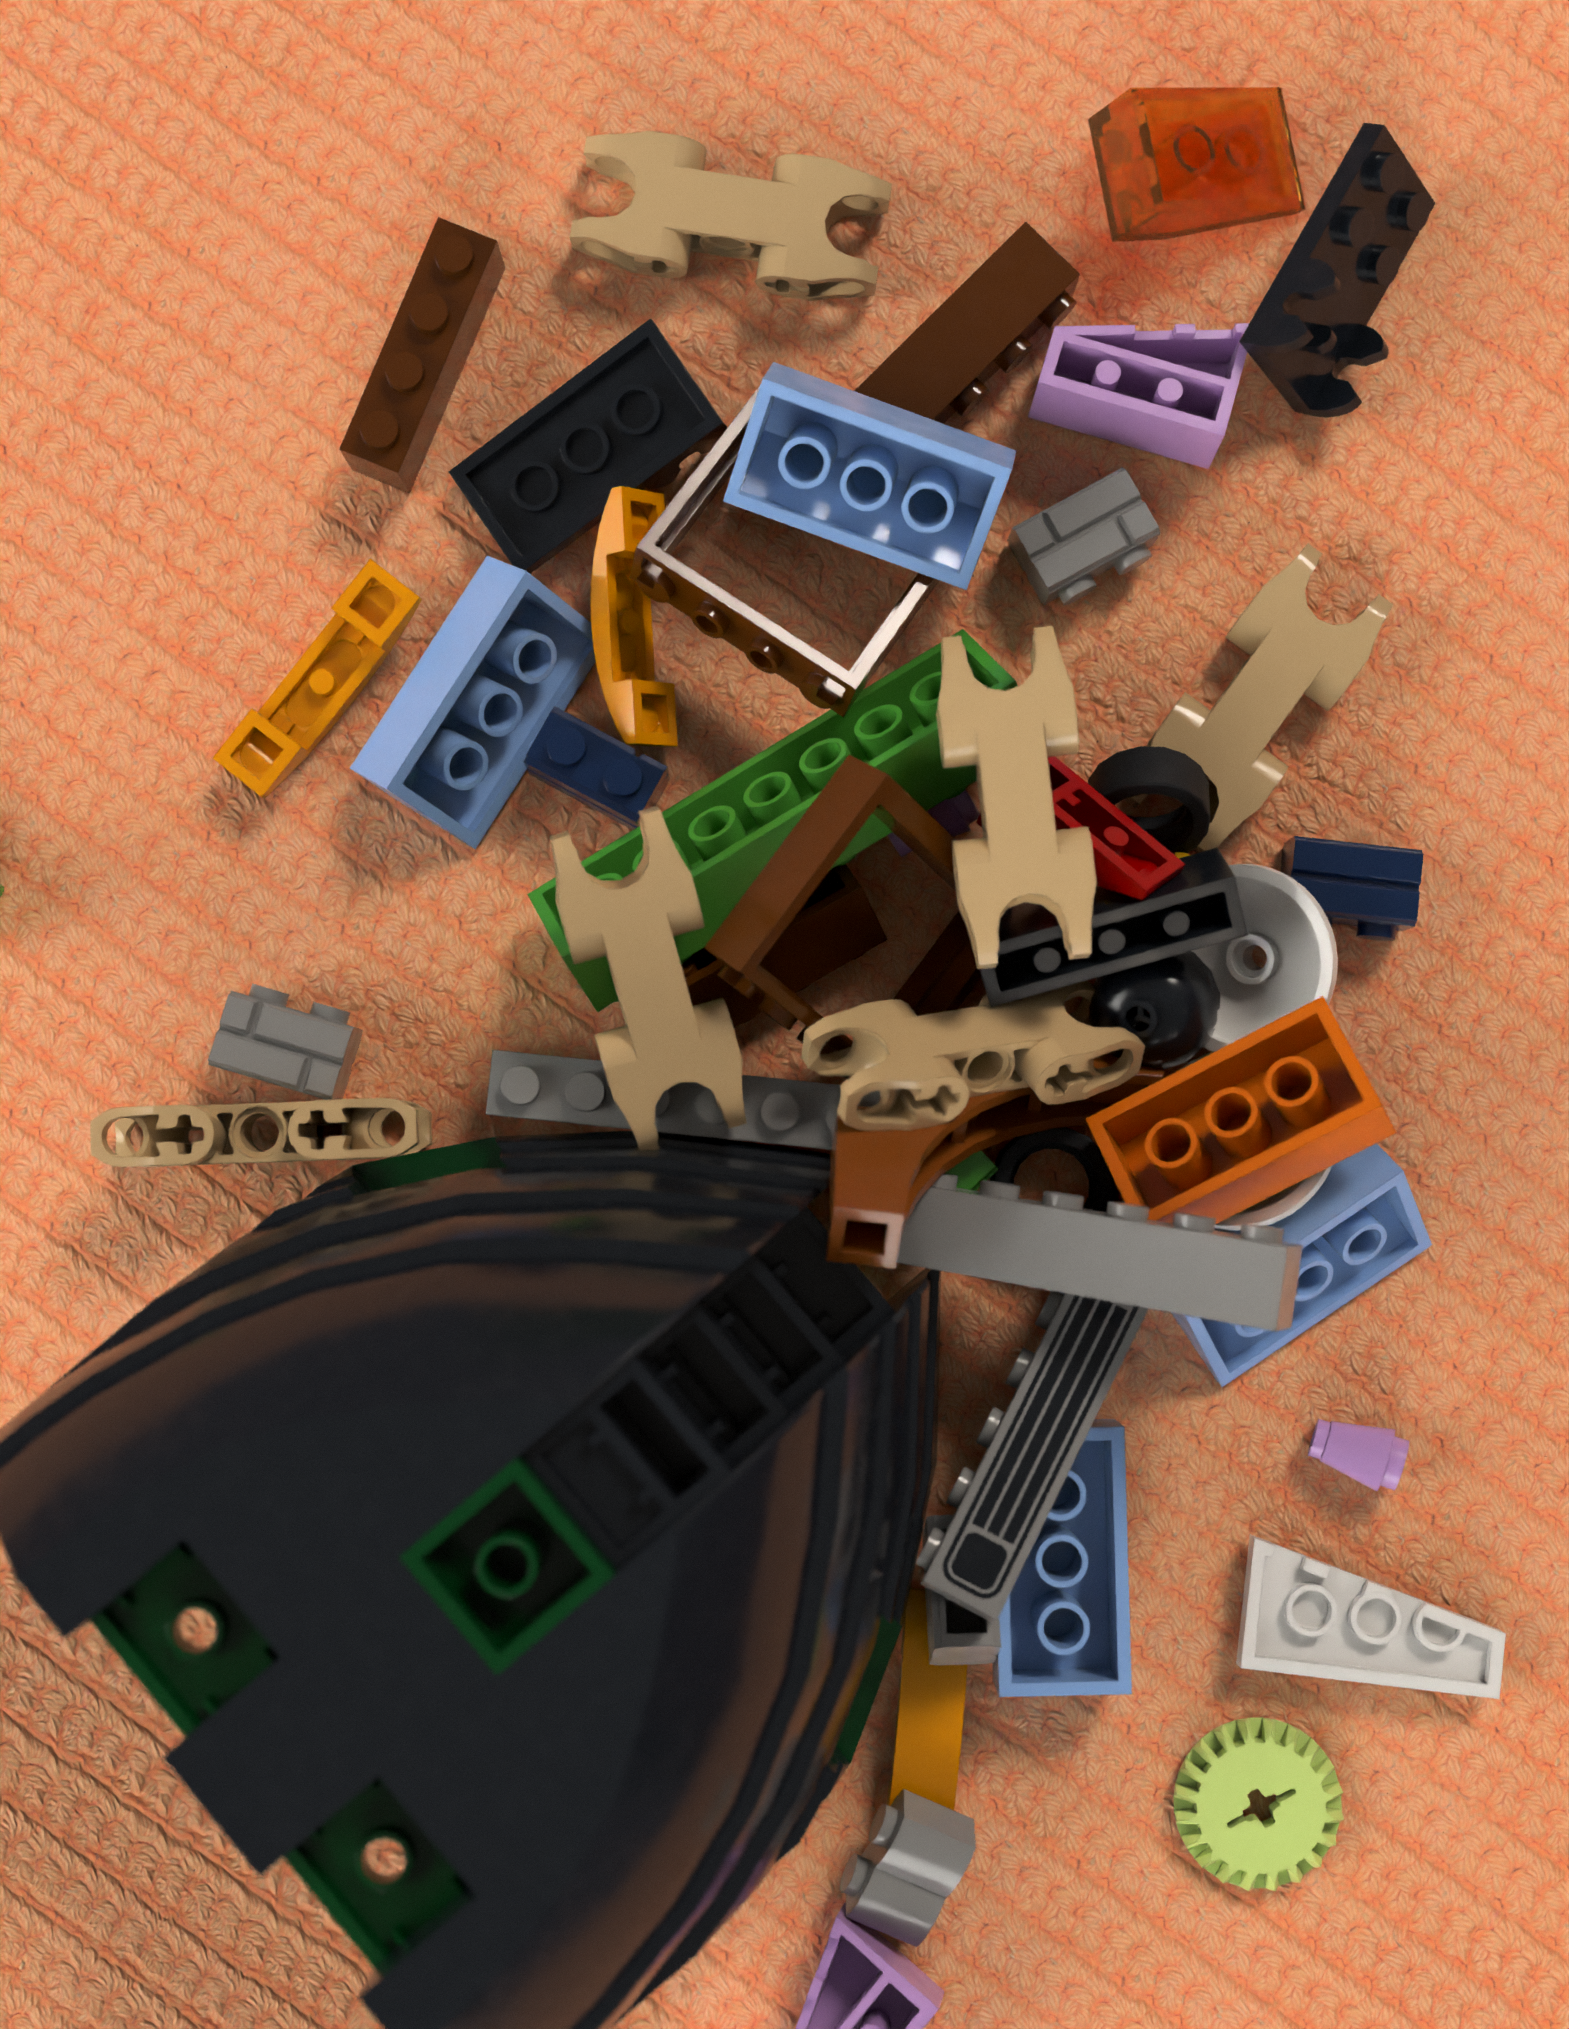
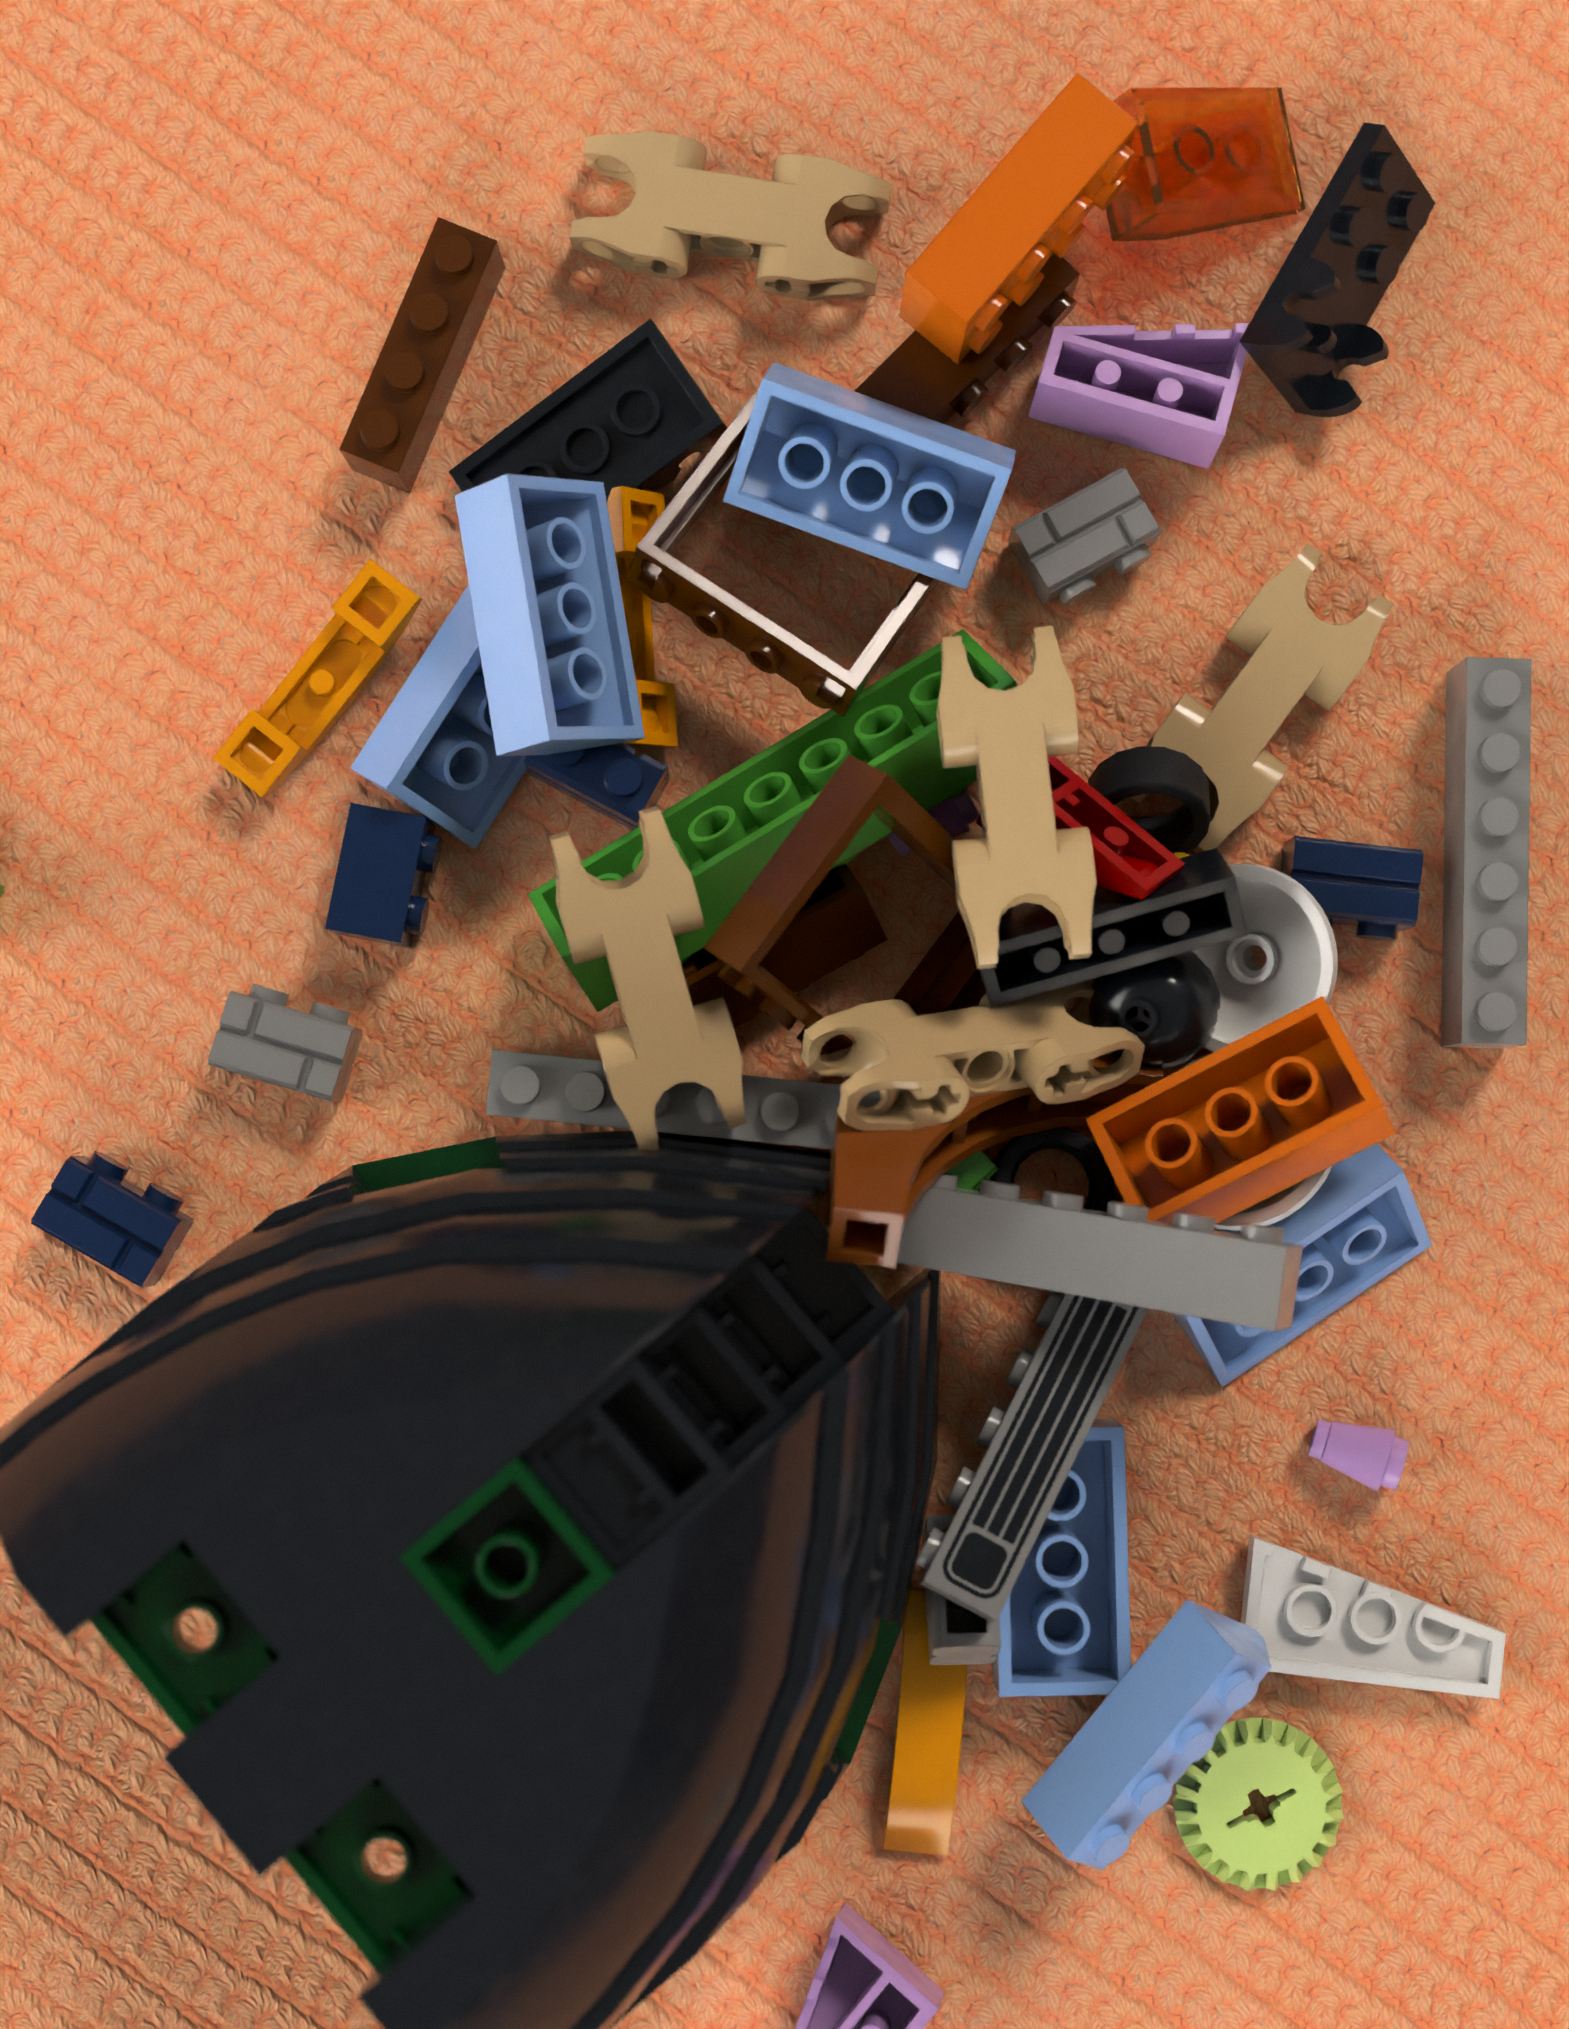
(113, 1219): none -> dark blue brick
(230, 1126): tan piece -> none
(383, 876): none -> dark blue brick
(548, 615): none -> light blue slope
(908, 1867): light grey brick -> none
(1018, 220): none -> orange brick
(1148, 1734): none -> light blue slope
(1486, 853): none -> light grey brick

